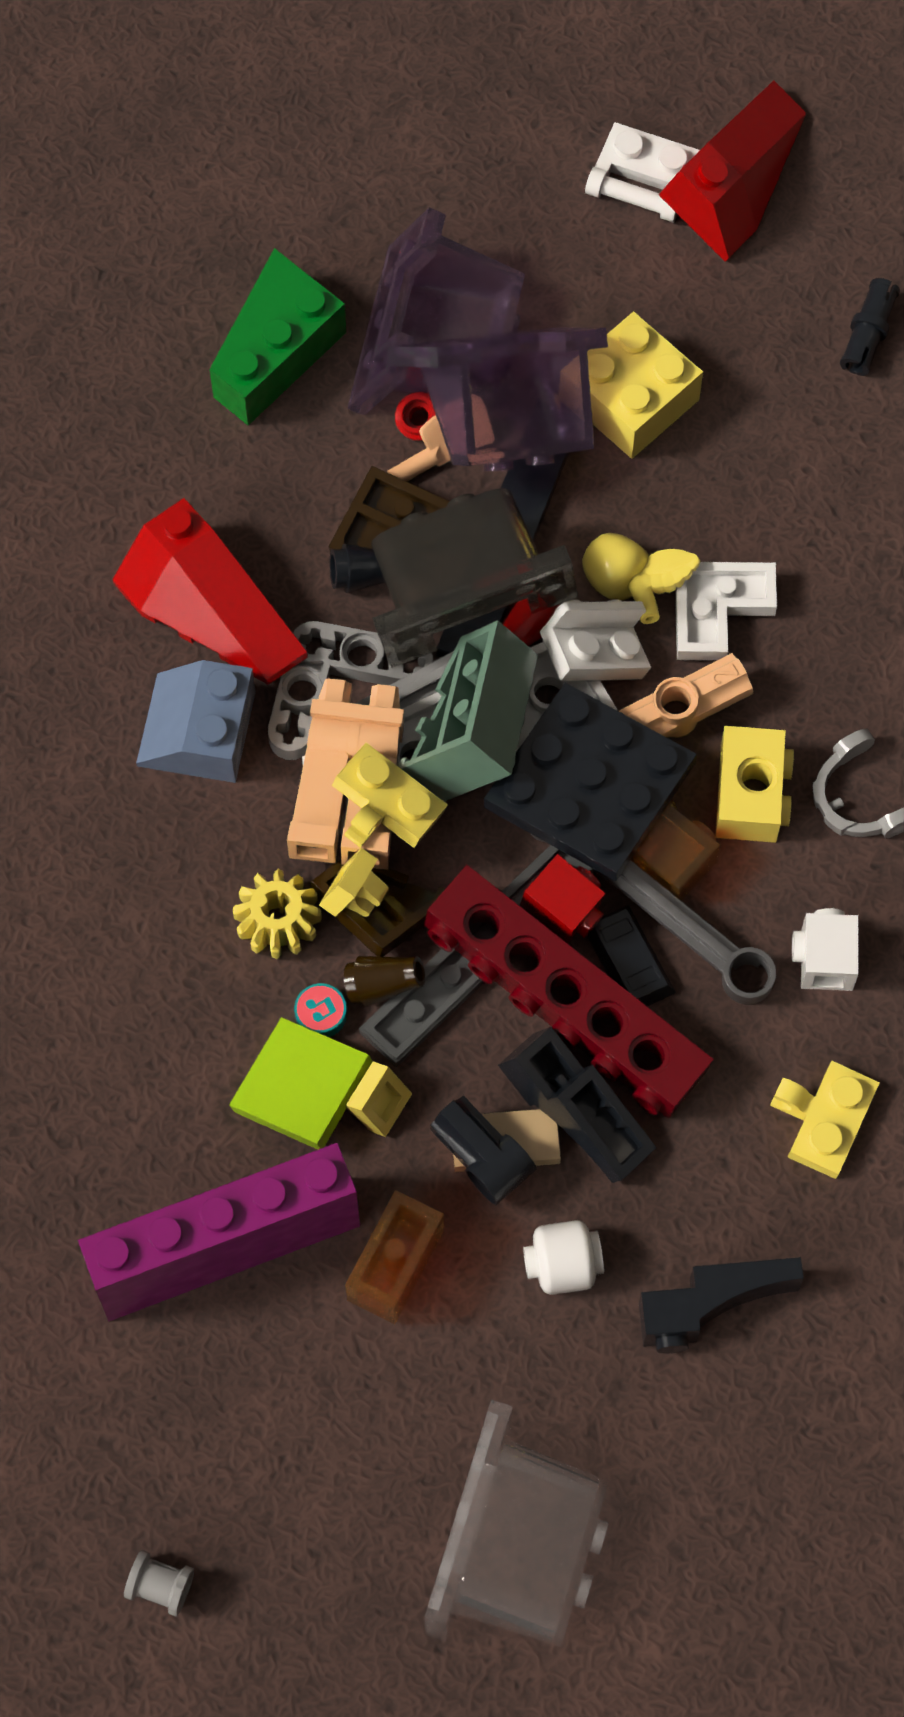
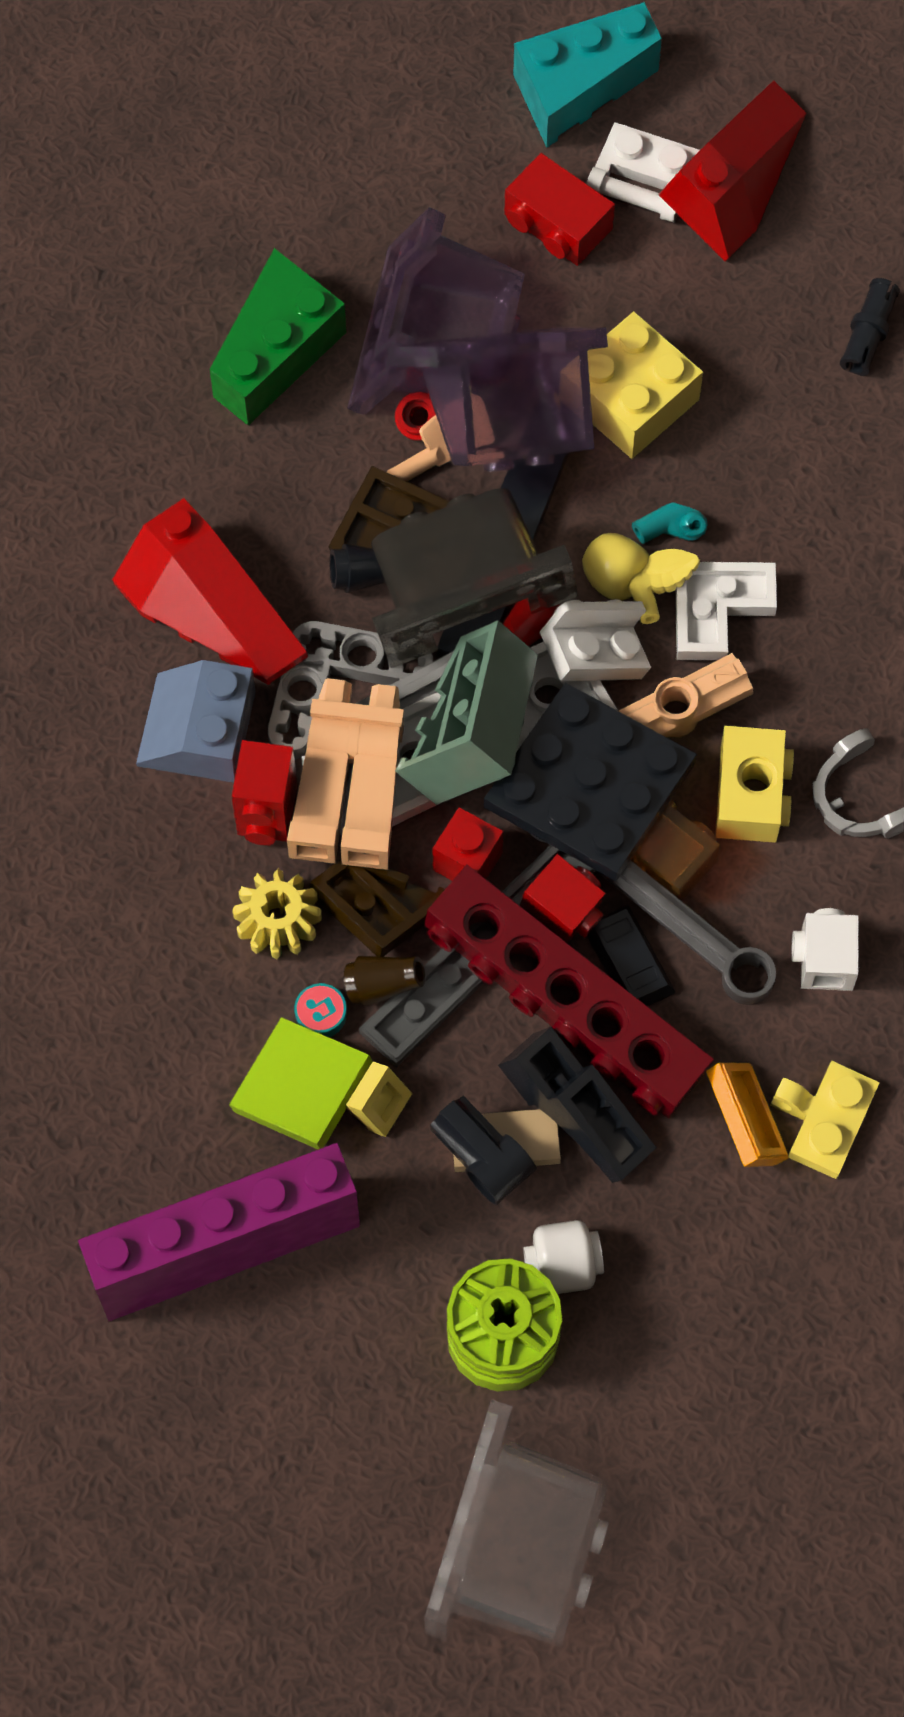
(158, 1583): light grey bush -> none
(264, 792): none -> red brick
(355, 887): light yellow tile -> none
(386, 798): light yellow plate -> none
(395, 1257): clear orange brick -> none
(467, 842): none -> red brick
(502, 1355): none -> lime wheel
(558, 209): none -> red brick
(585, 66): none -> teal wedge
(671, 520): none -> teal arm
(675, 1316): black slope -> none
(747, 1114): none -> light orange tile

